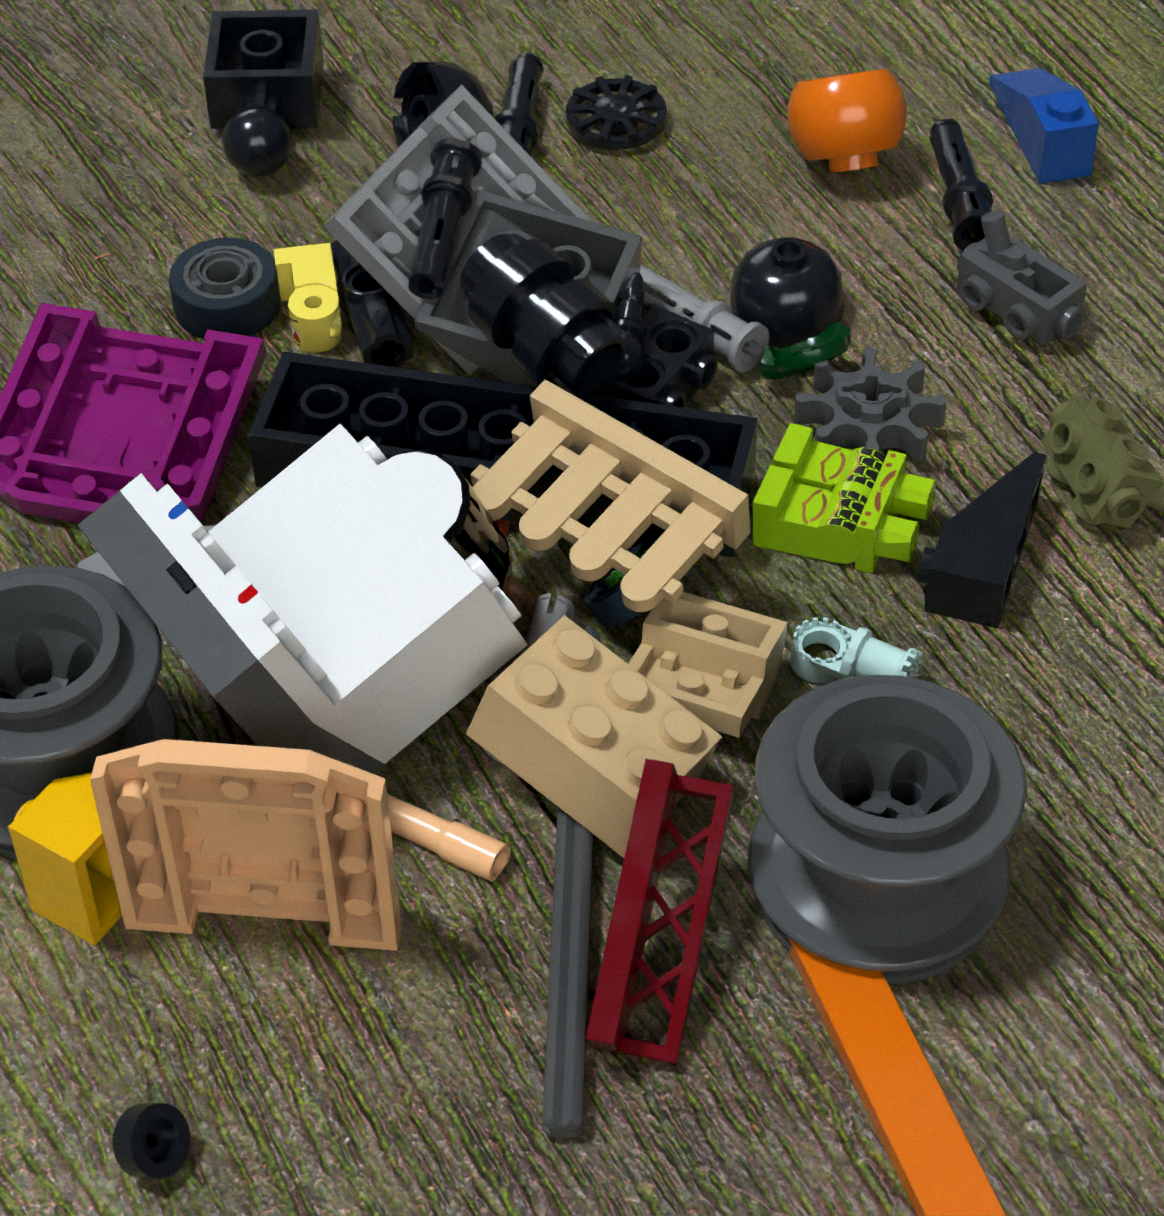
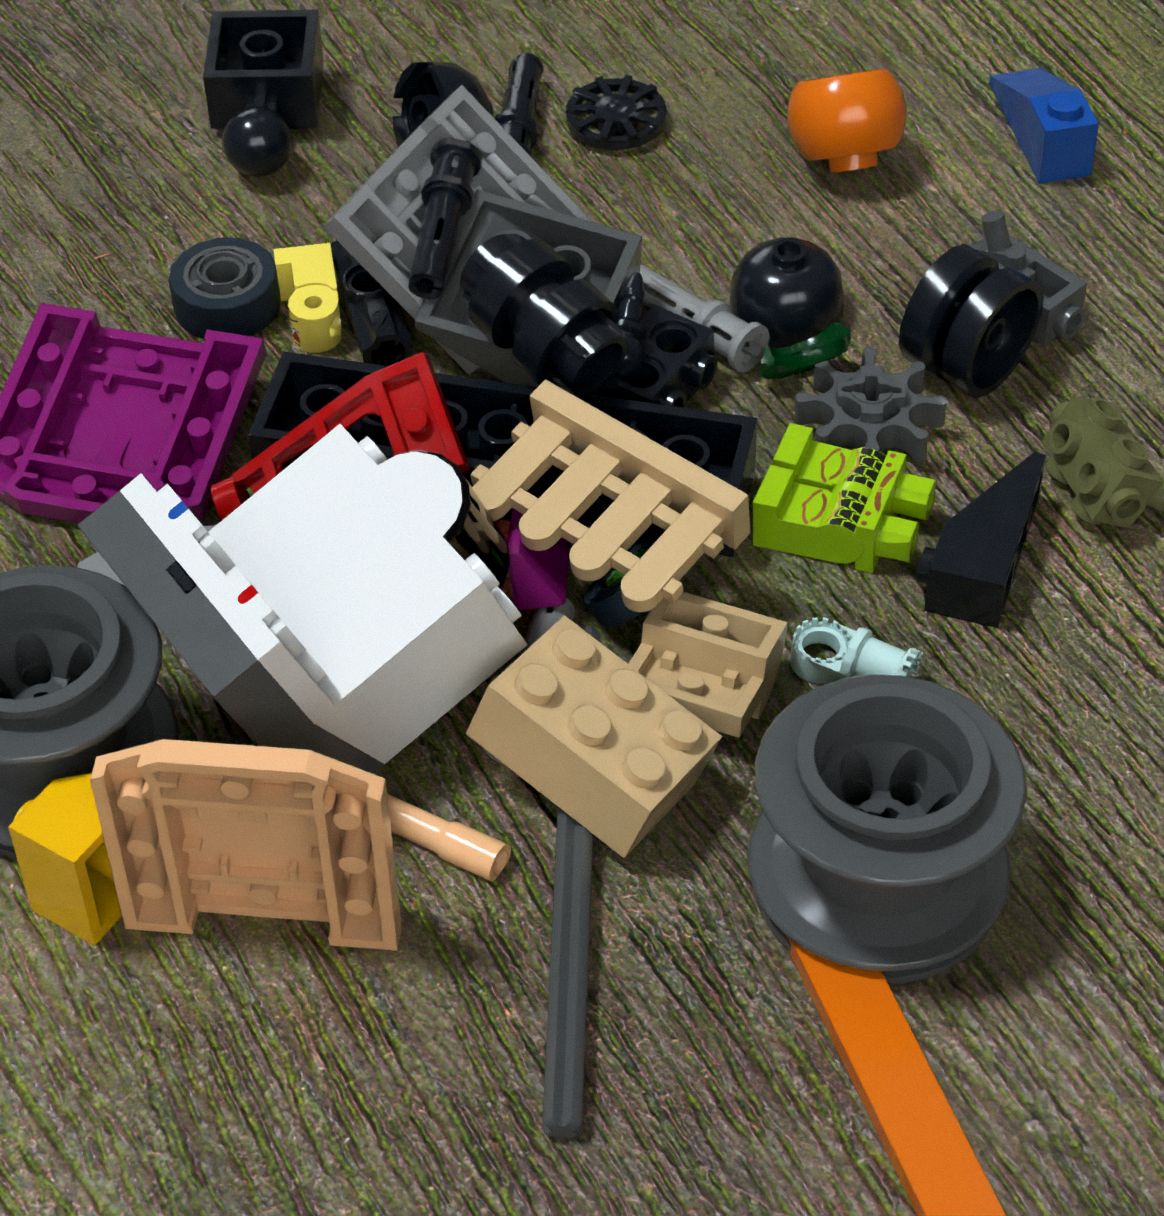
(151, 1140): black tile -> none
(401, 394): none -> red plate
(537, 576): none -> magenta slope
(633, 910): dark red fence -> none
(965, 195): black pin -> none
(971, 320): none -> black wheel

